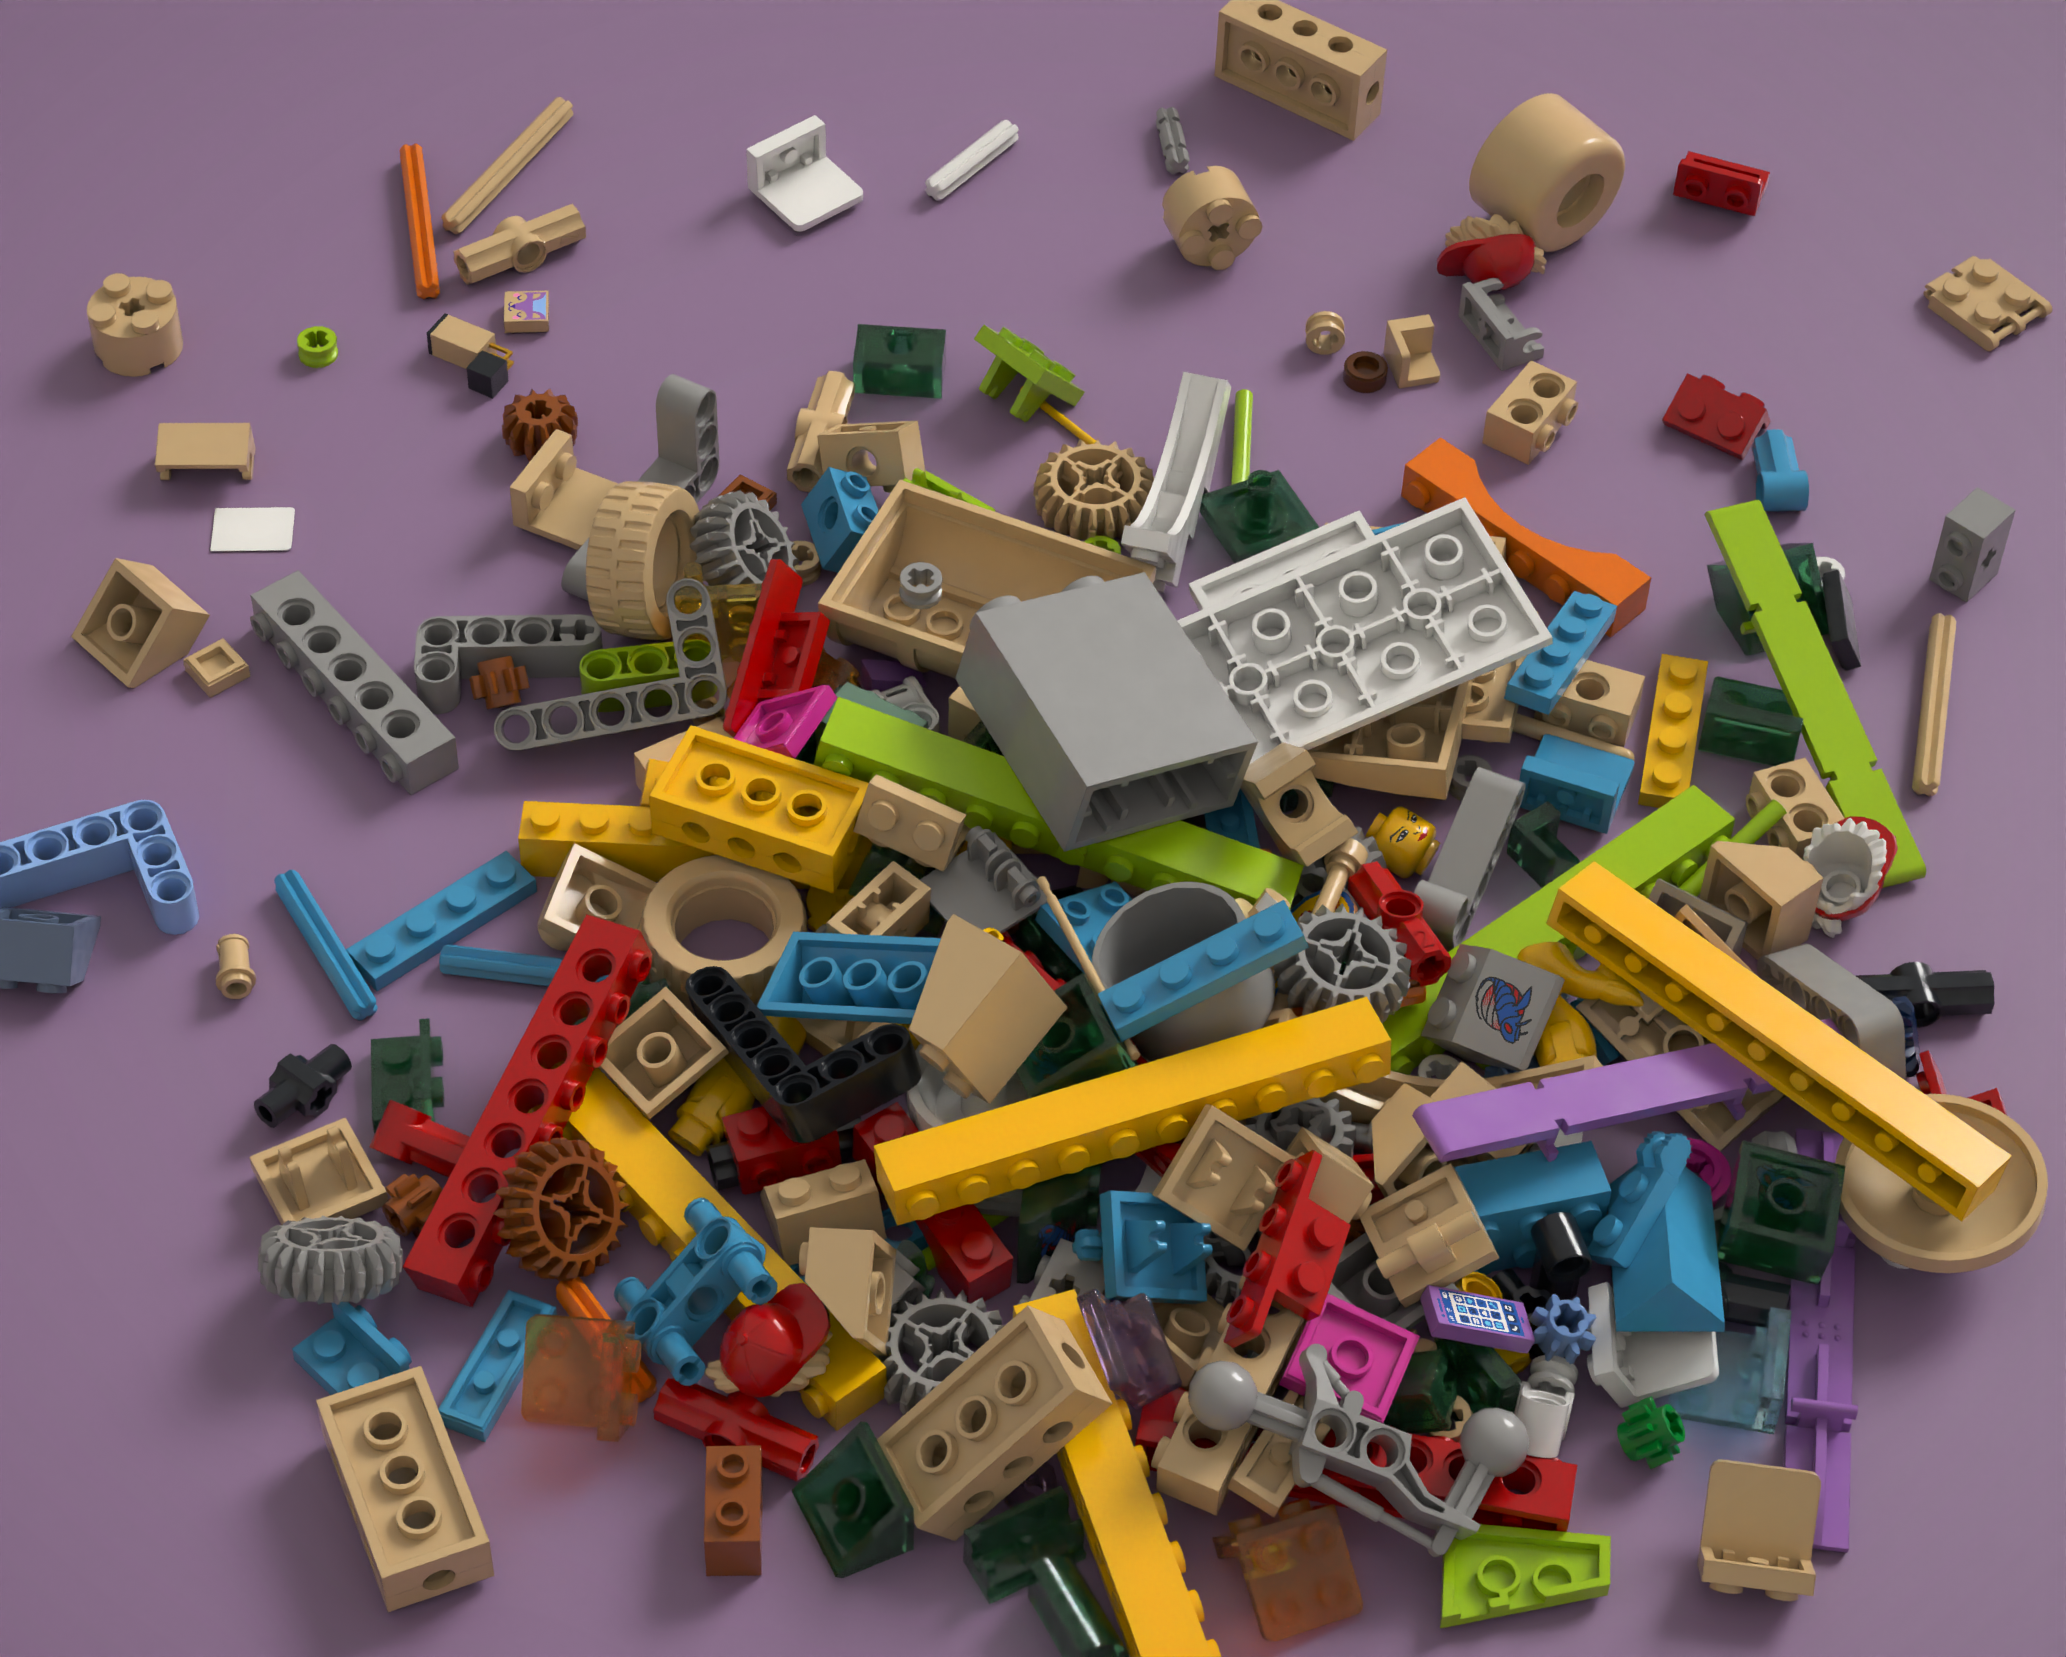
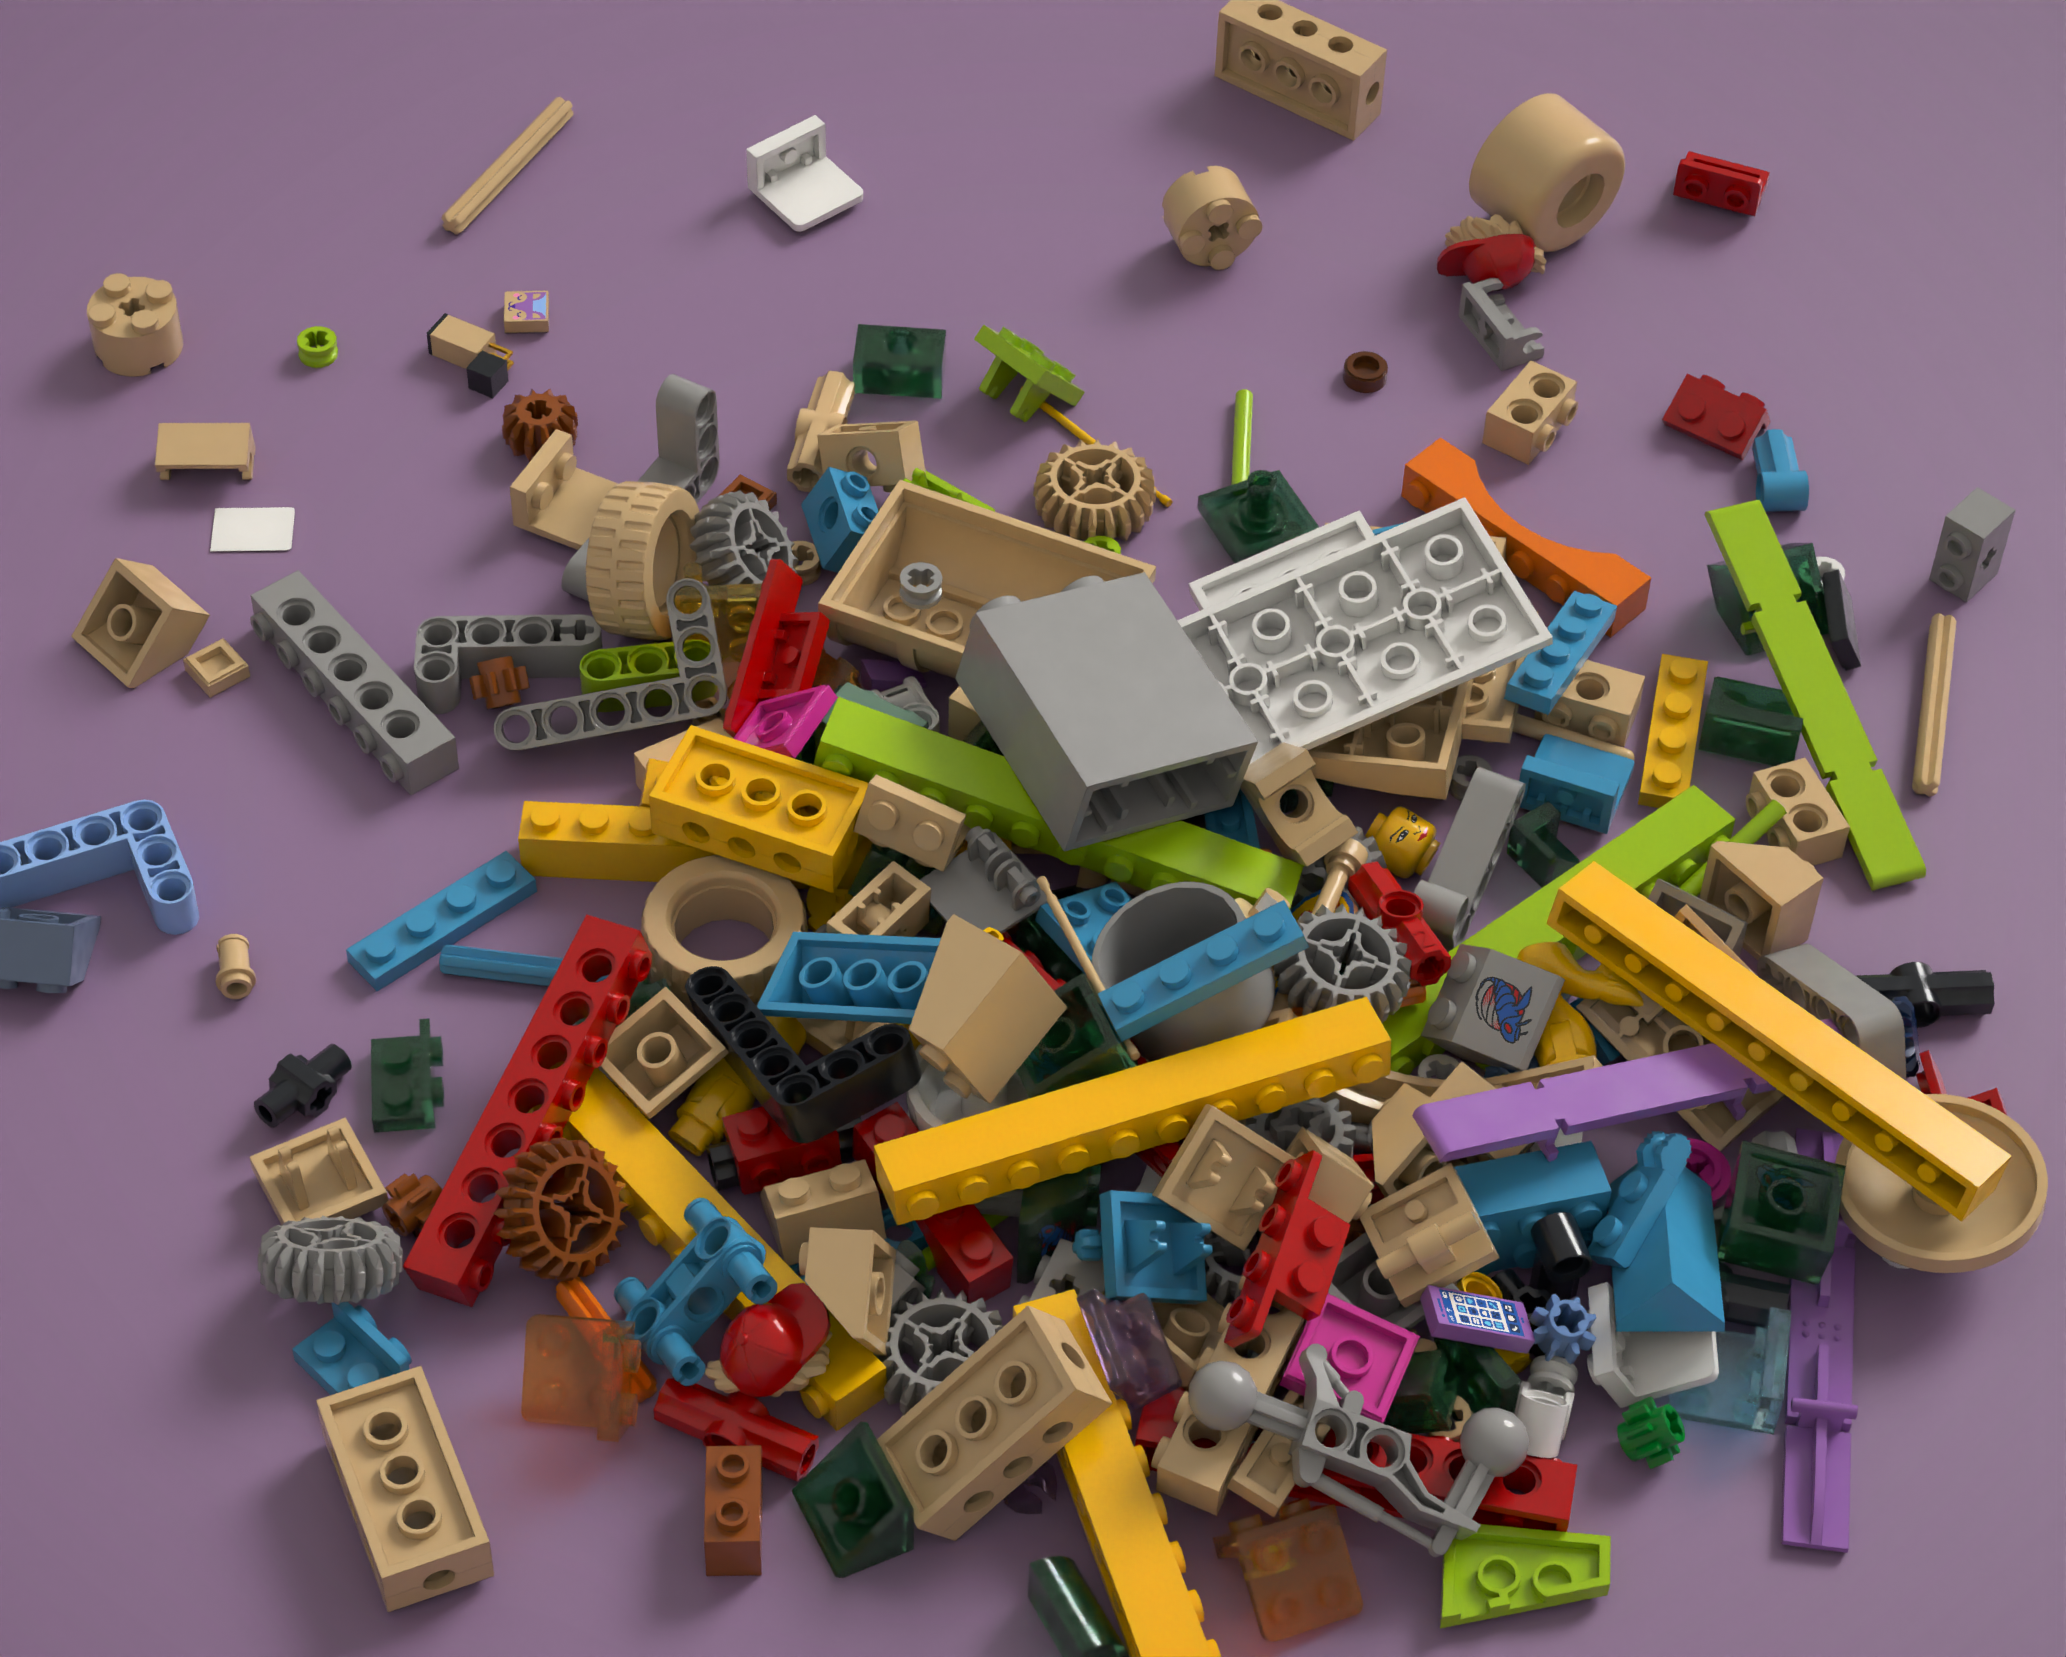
(325, 945): dark azure axle -> none
(415, 1138): red piece -> none
(419, 221): orange axle -> none
(492, 1369): dark azure tile -> none
(519, 244): tan piece -> none
(591, 887): tan slope -> none
(971, 160): white axle -> none
(1005, 1544): clear green hinge -> none
(1172, 140): light grey axle -> none
(1181, 478): white arch -> none
(1327, 343): tan bush -> none
(1409, 351): tan panel -> none
(1759, 1529): tan bracket -> none
(1854, 863): white hair -> none
(1983, 299): tan plate -> none

